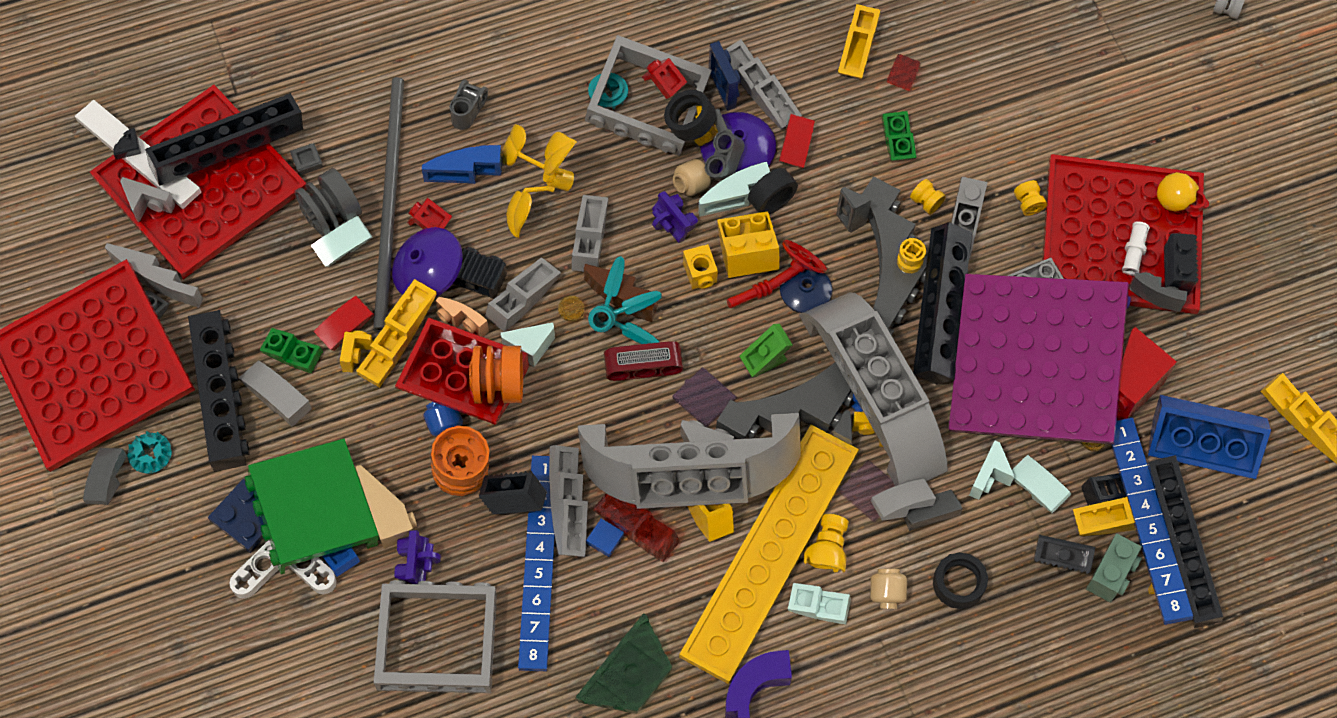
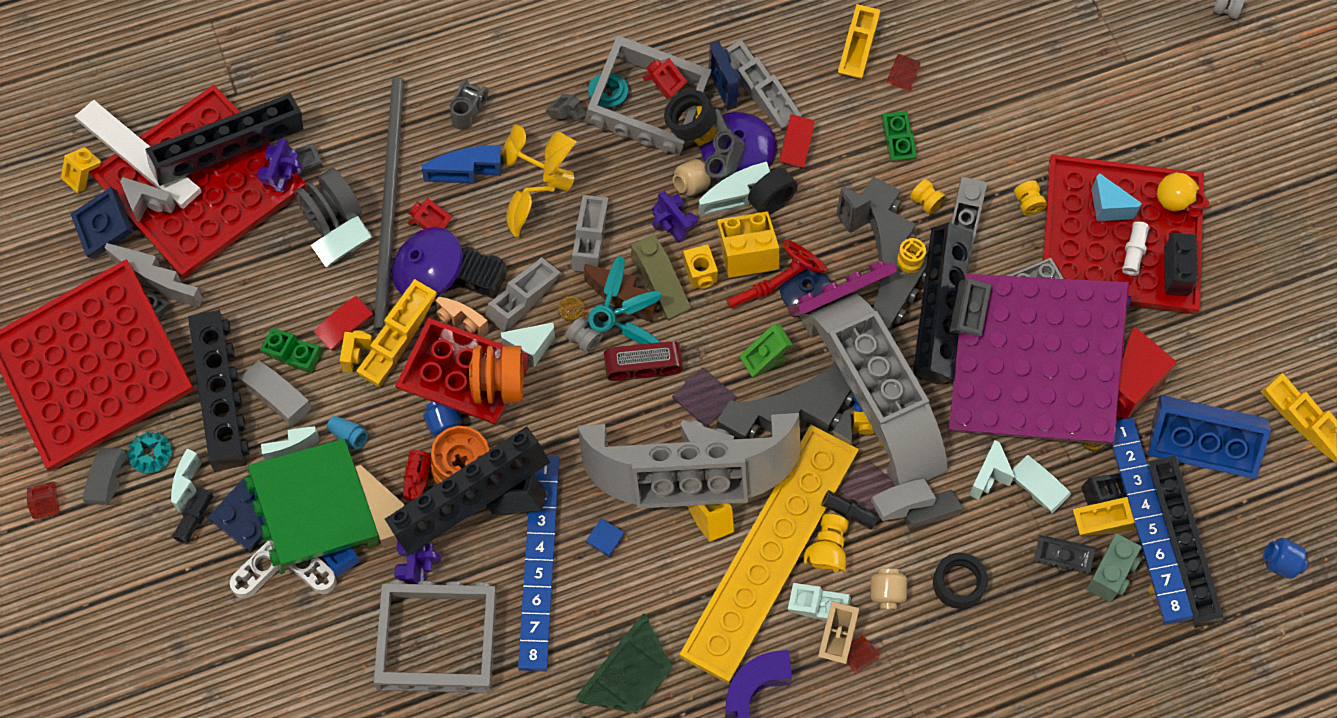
(43, 500): none -> clear red slope
(77, 167): none -> yellow bracket
(101, 222): none -> dark blue plate
(127, 145): black tile -> none
(182, 485): none -> light aqua slope
(192, 516): none -> black pin
(281, 167): none -> dark purple hips
(298, 440): none -> light aqua slope
(354, 433): none -> dark azure cone
(415, 482): none -> red hinge
(467, 490): none -> black brick
(564, 107): none -> dark grey plate
(567, 507): light grey slope -> none
(584, 335): none -> light grey wheel
(638, 526): clear red slope -> none
(660, 276): none -> olive slope
(833, 291): none -> magenta wing
(839, 632): none -> tan slope
(849, 509): none -> black pin
(861, 654): none -> clear red slope
(970, 307): none -> dark grey slope
(1112, 201): none -> medium azure slope
(1149, 288): dark grey slope -> none
(1285, 558): none -> blue head

